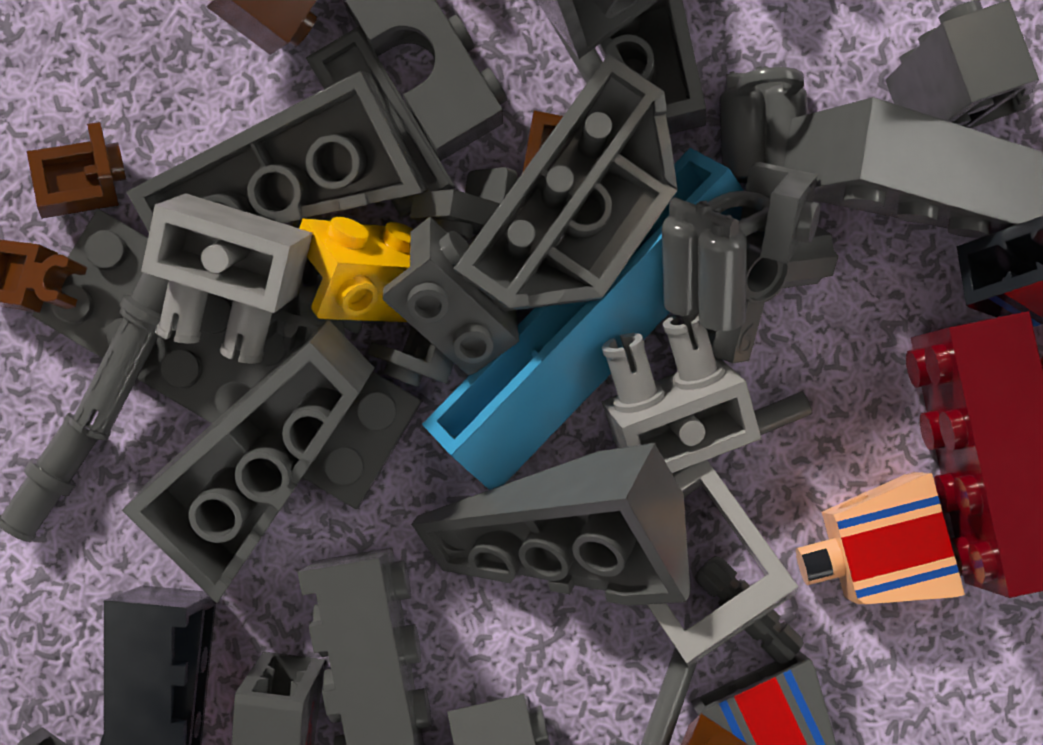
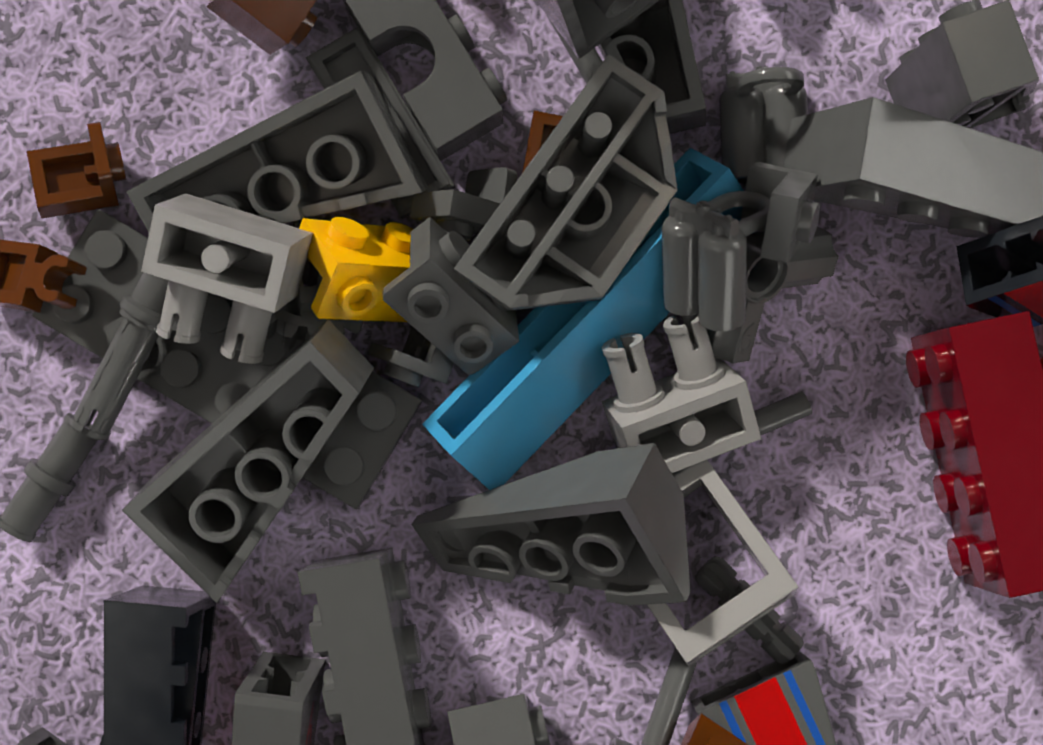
(886, 545): torso -> none

